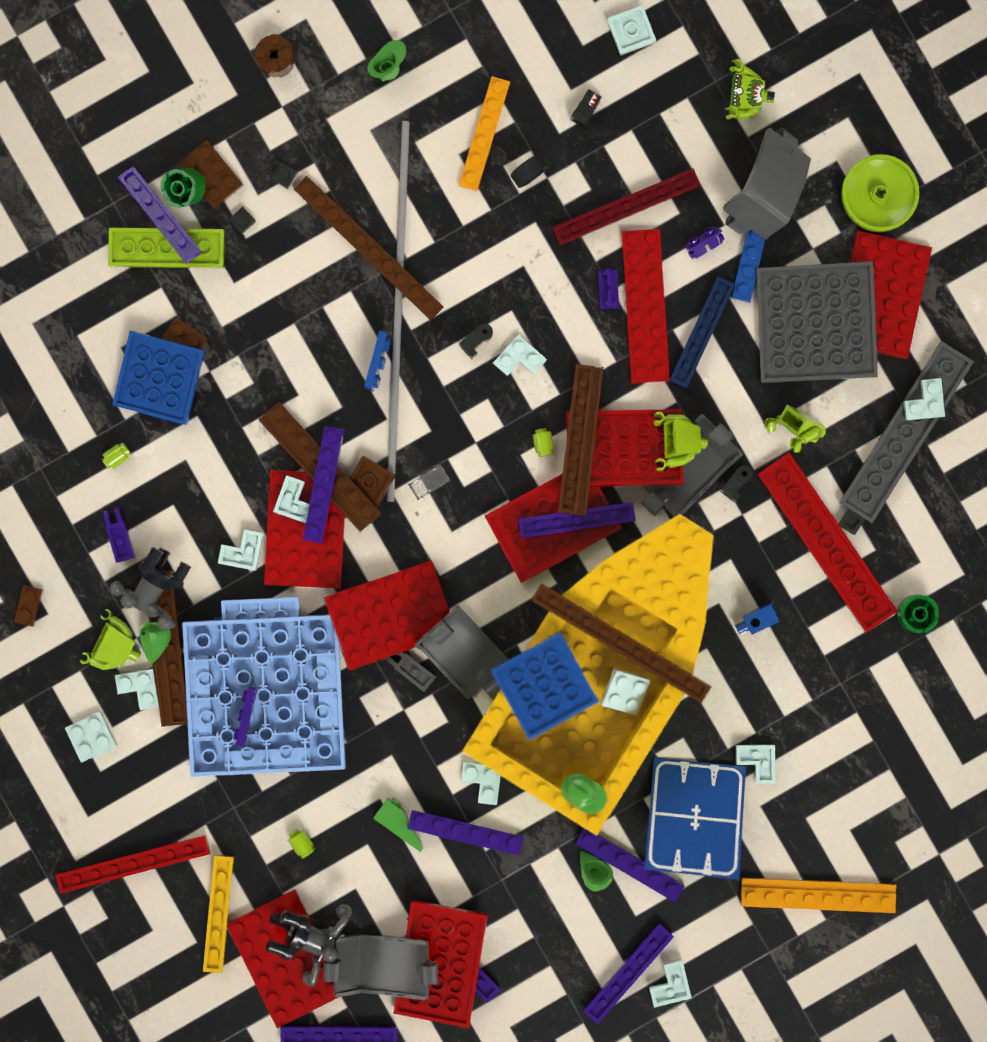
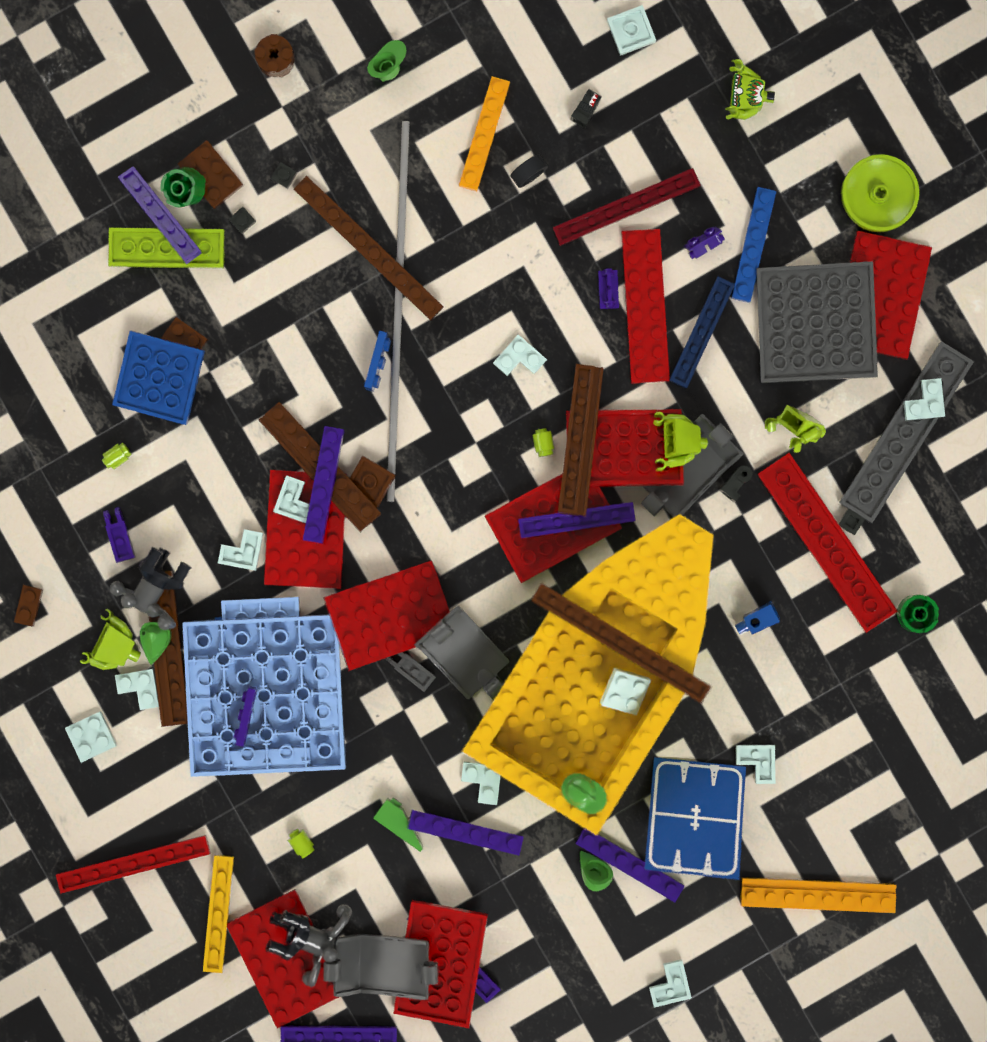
(429, 482): clear tile -> none
(481, 334): pearl dark grey leg -> none
(544, 686): blue plate -> none
(628, 973): dark purple plate -> none
(771, 188): dark grey panel -> none

